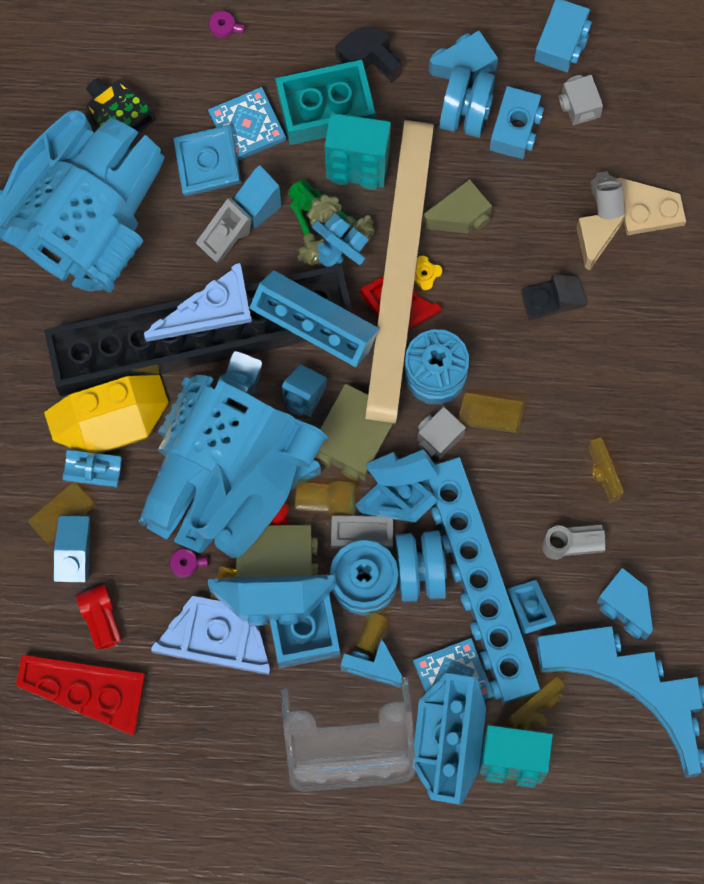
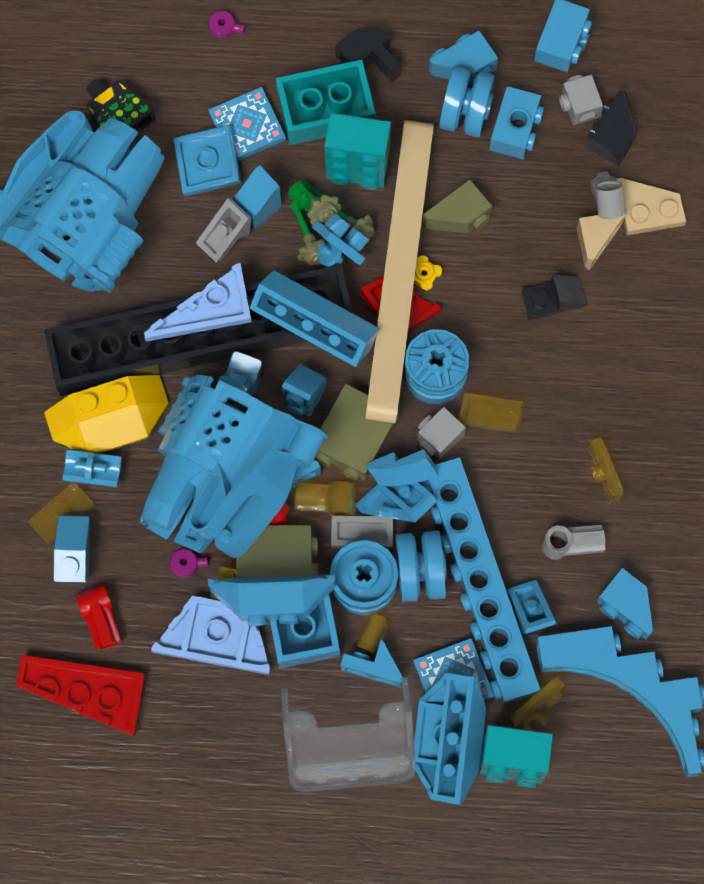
(615, 133): none -> black slope

